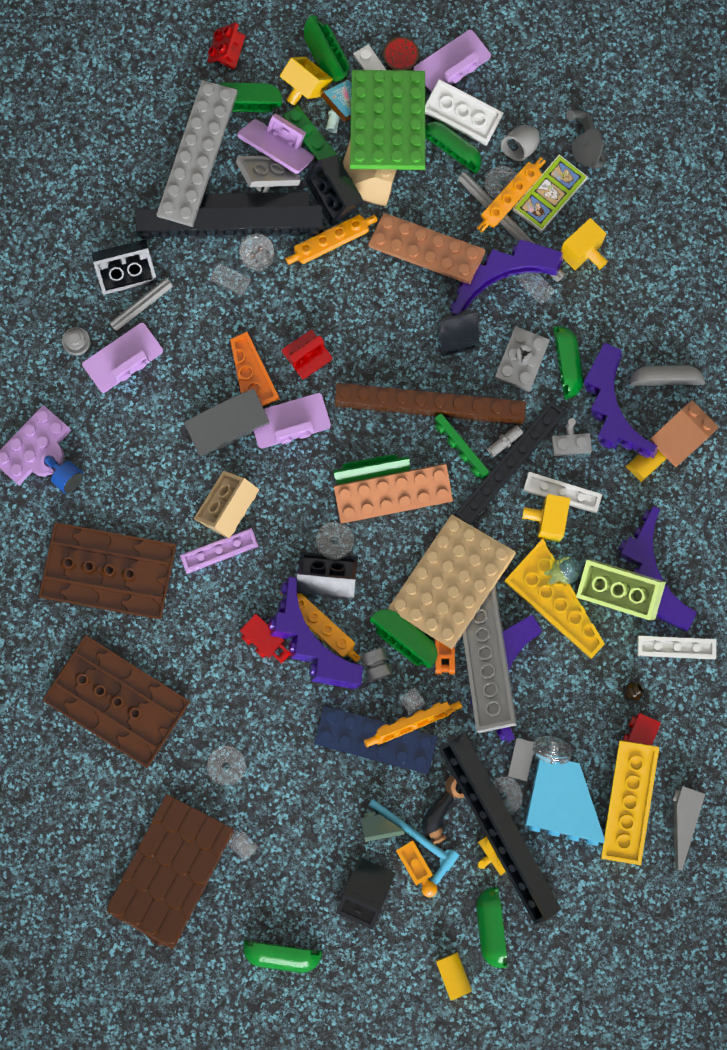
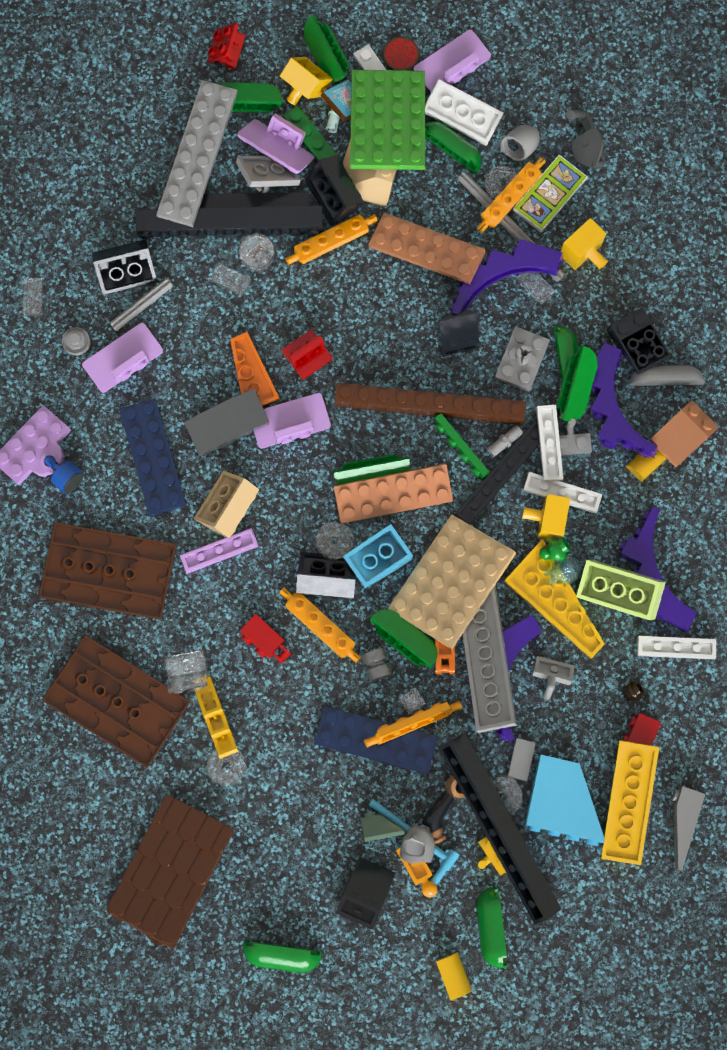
(32, 297): none -> clear tile
(152, 457): none -> dark blue plate
(186, 671): none -> clear bracket
(216, 720): none -> yellow slope
(243, 845): clear brick -> none
(304, 646): dark purple arch -> none
(378, 556): none -> medium azure slope
(417, 845): none -> light grey piece
(549, 443): none -> white plate
(552, 749): clear plate -> none
(553, 672): none -> light grey plate
(556, 550): none -> green animal
(577, 384): none -> green brick
(638, 340): none -> black slope

